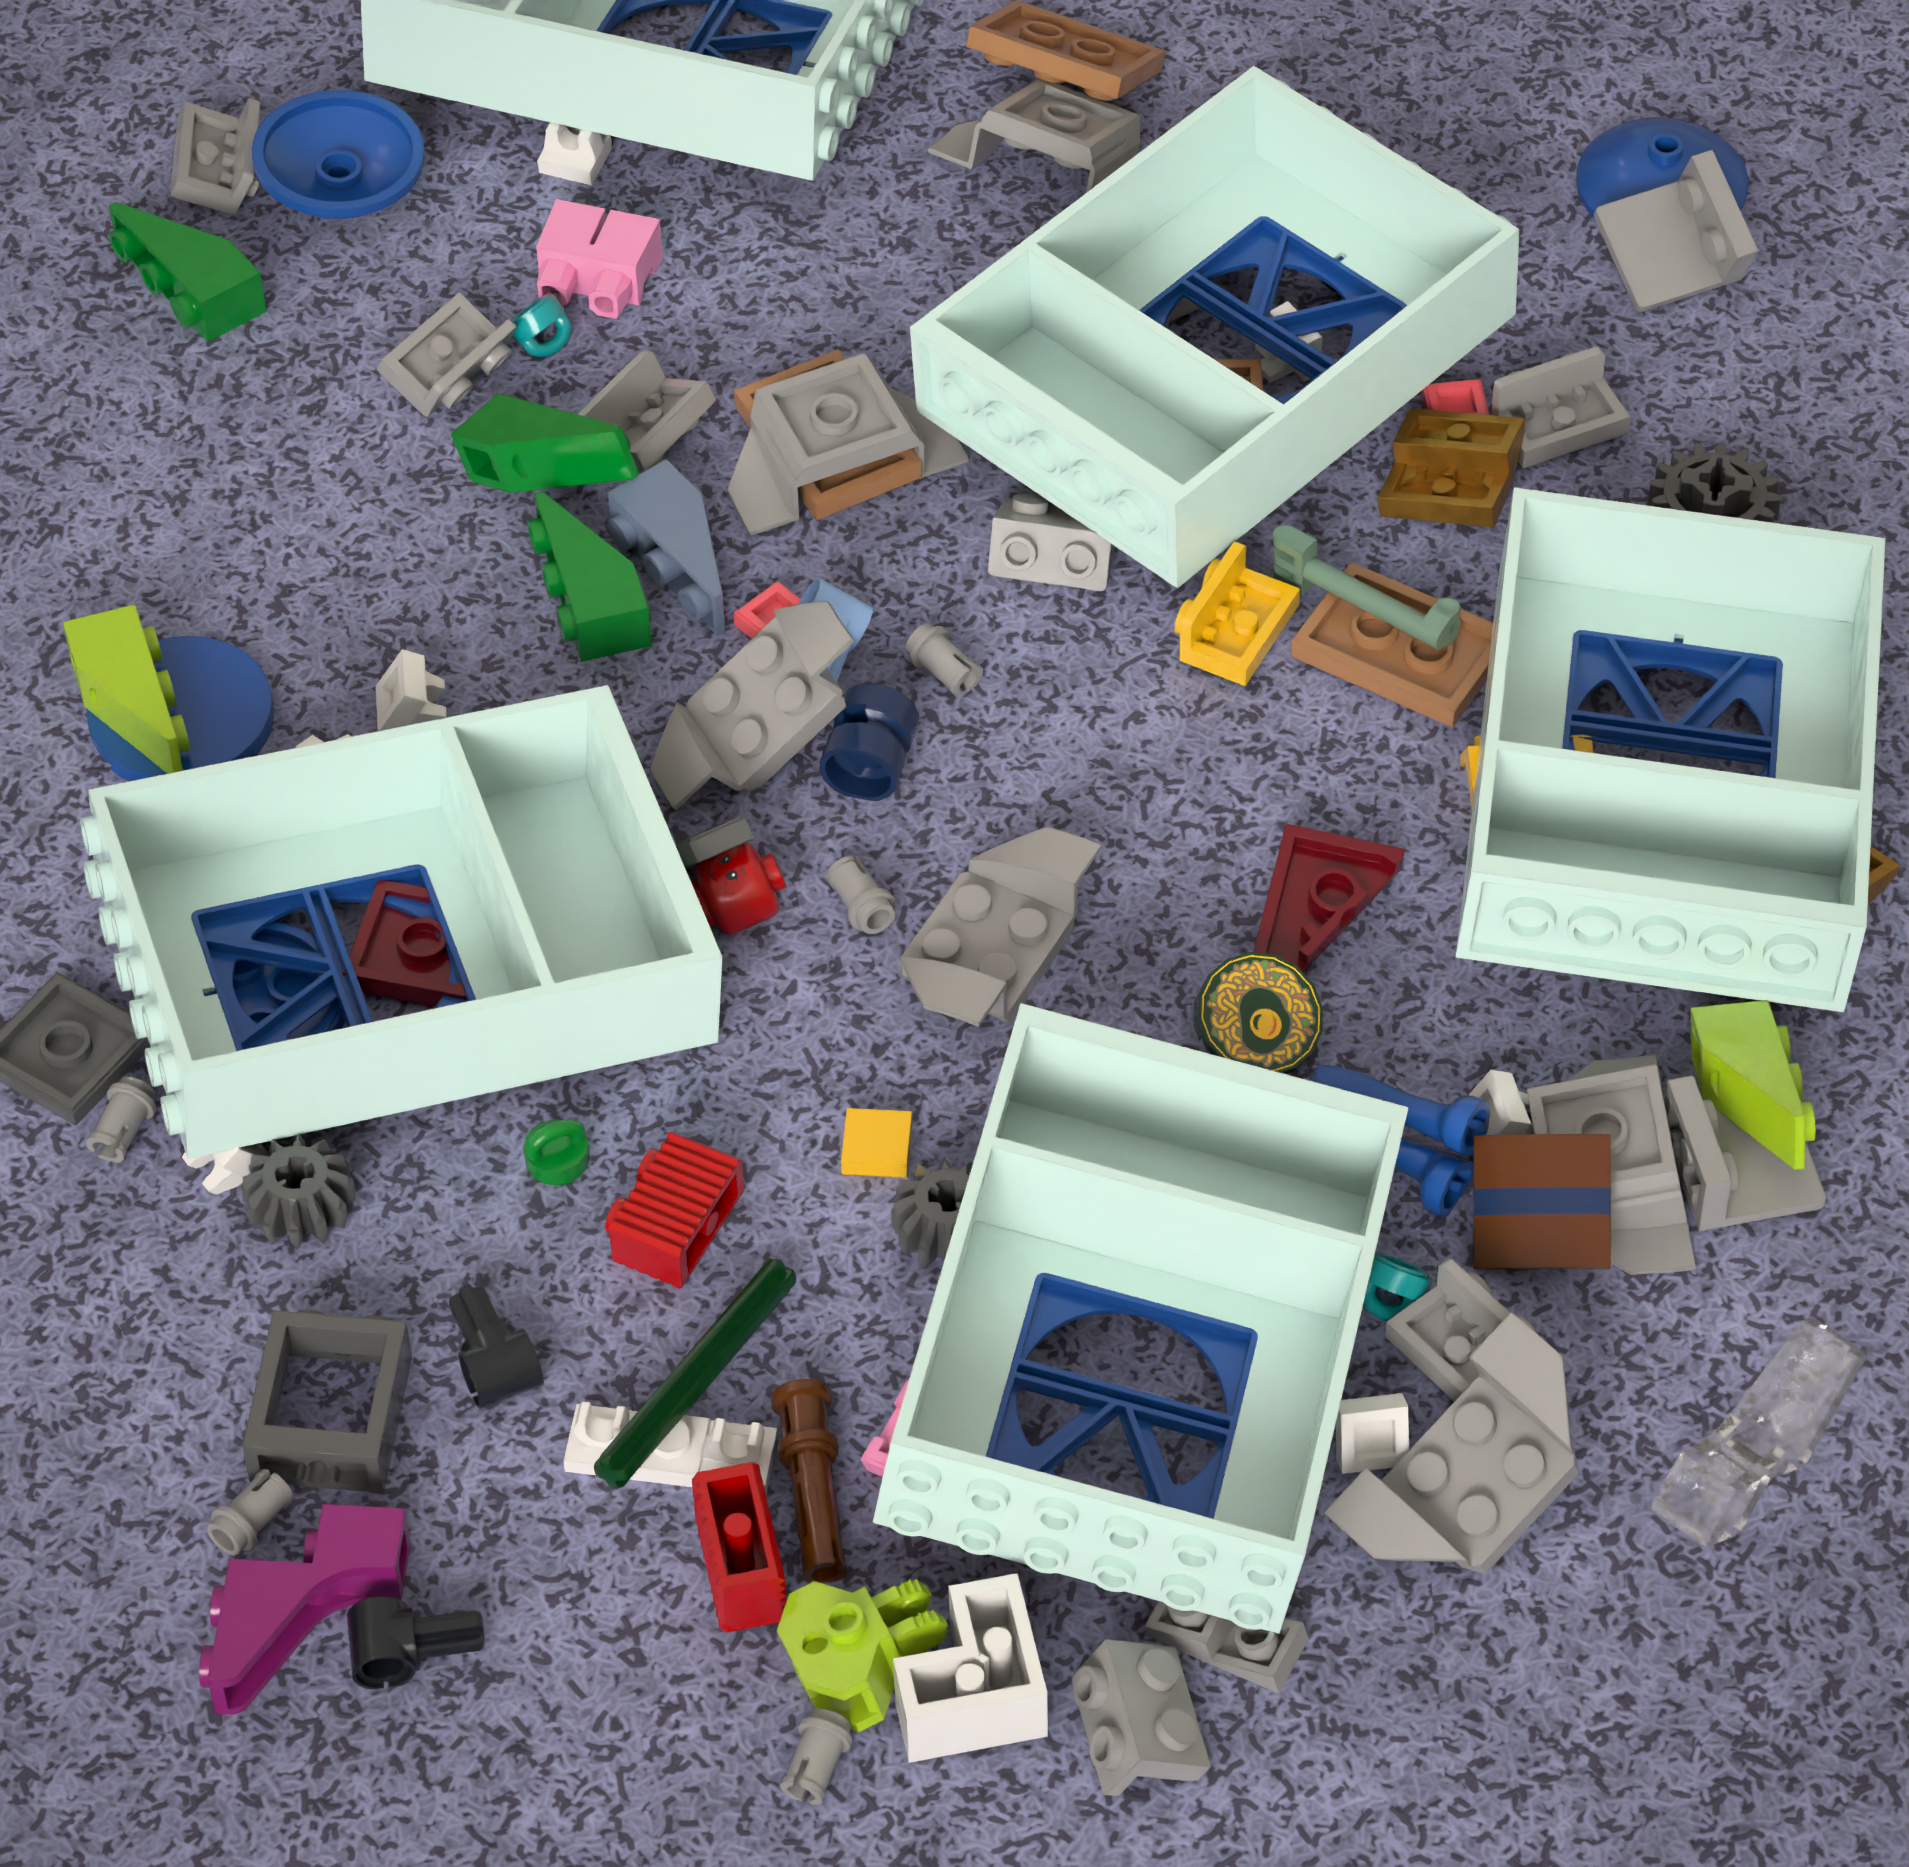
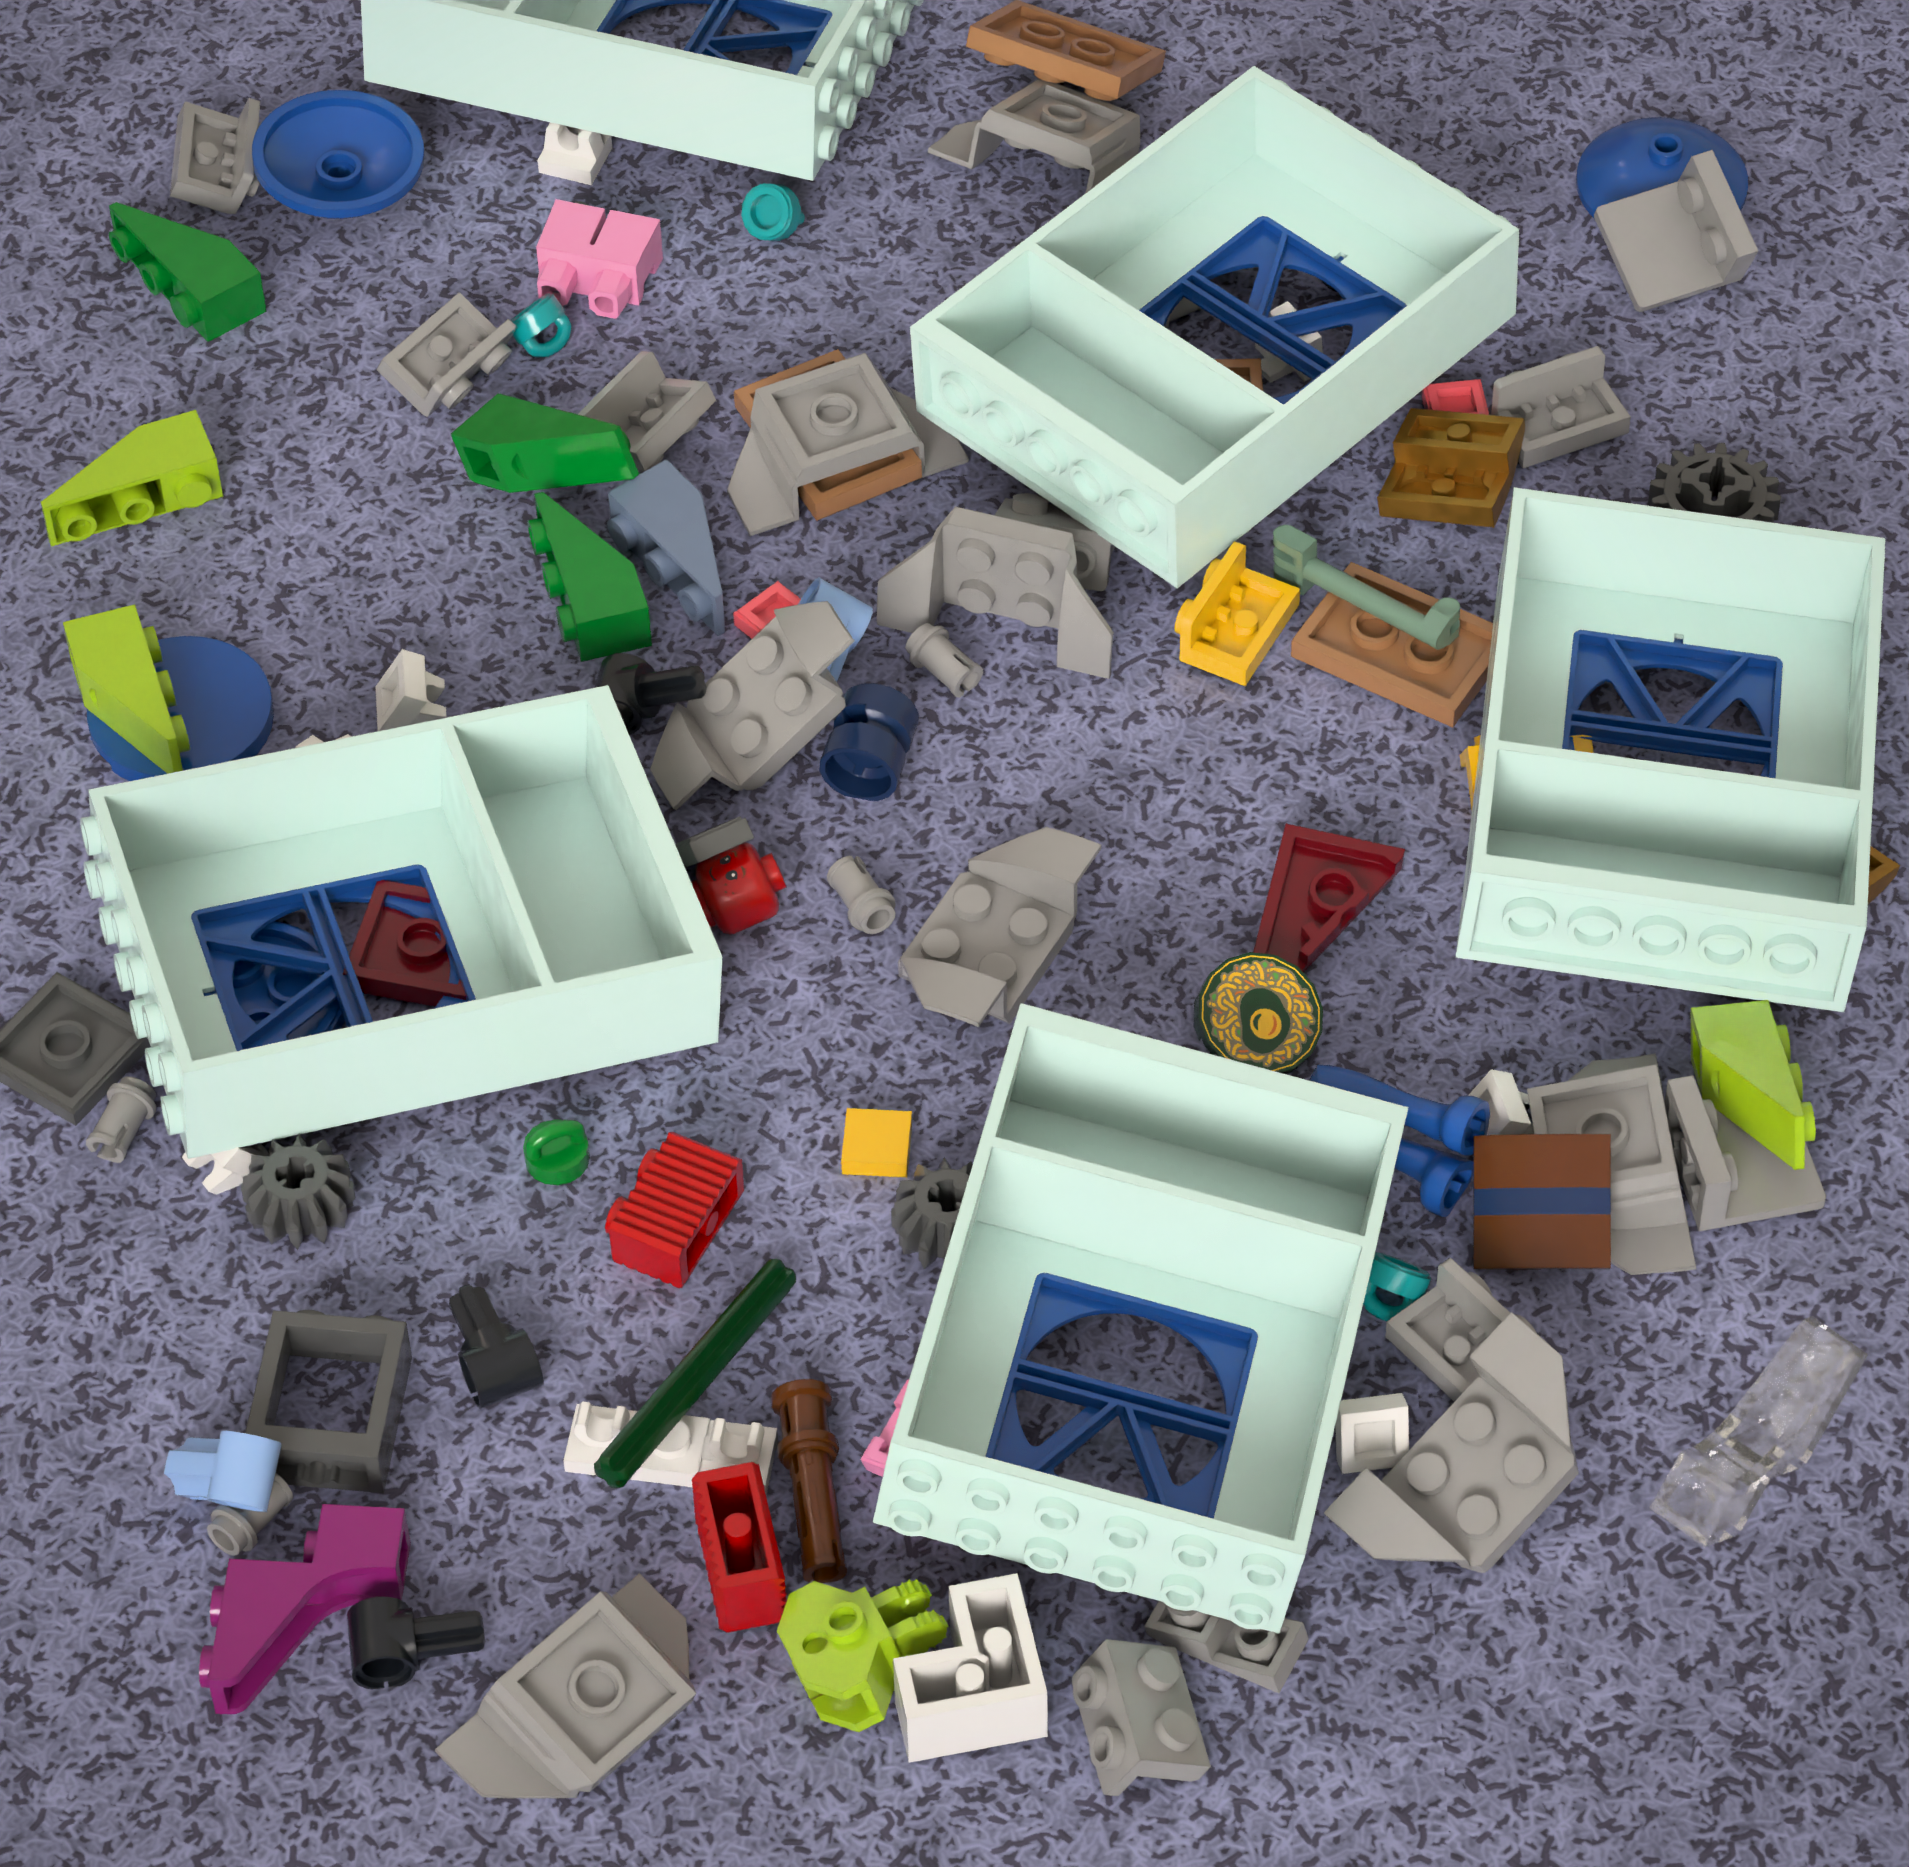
(140, 477): none -> lime slope
(226, 1470): none -> light blue piece
(578, 1700): none -> light grey piece
(642, 691): none -> black axle
(771, 212): none -> teal tile
(822, 1741): light grey pin -> none
(1003, 571): none -> light grey piece

